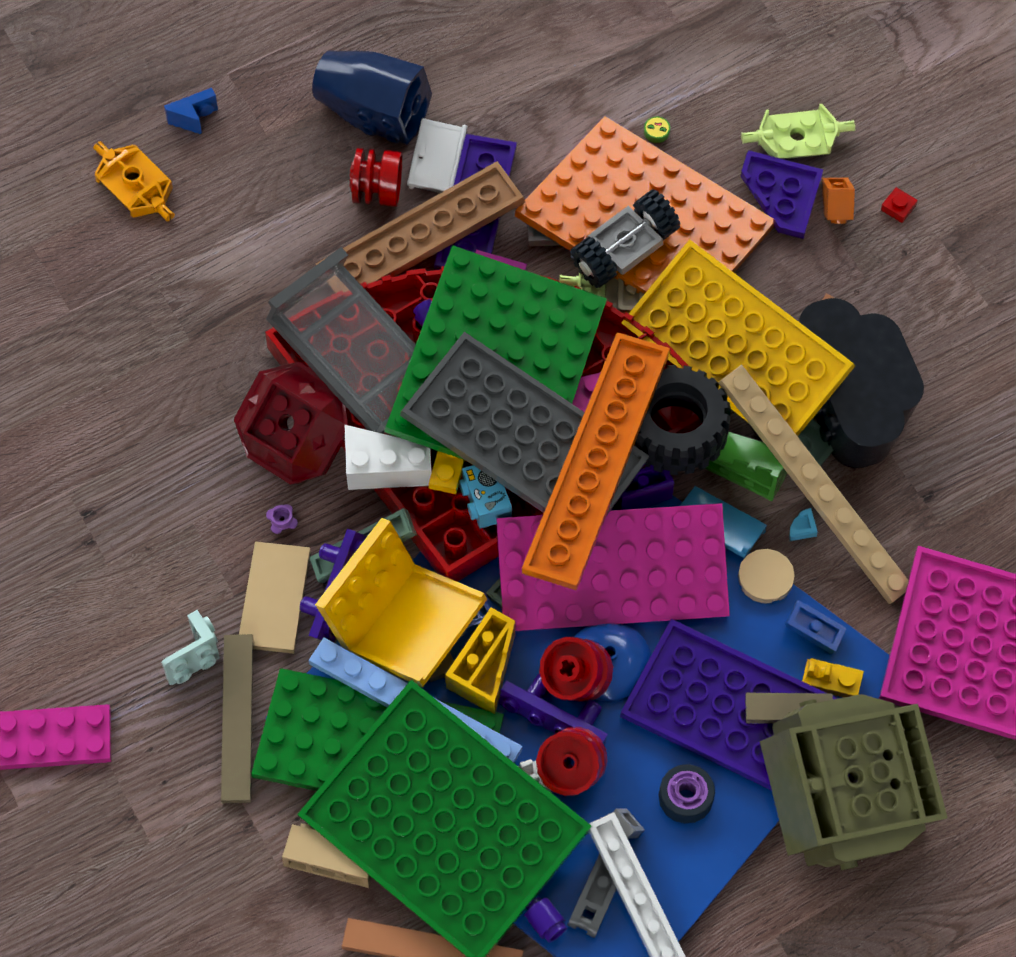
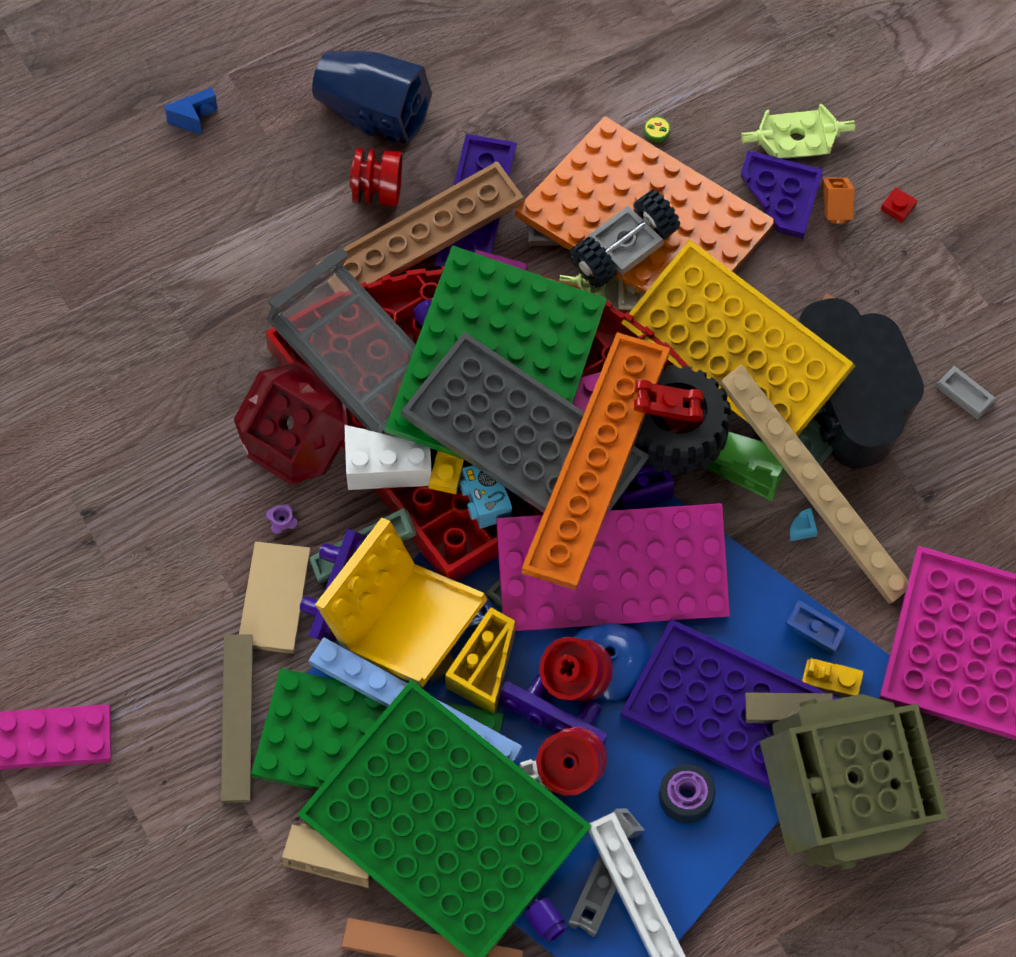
(142, 195): light orange plate -> none
(196, 656): light aqua bracket -> none
(440, 151): white door -> none
(668, 401): none -> red plate
(740, 529): dark azure door -> none
(766, 576): tan tile -> none
(965, 392): none -> light grey tile

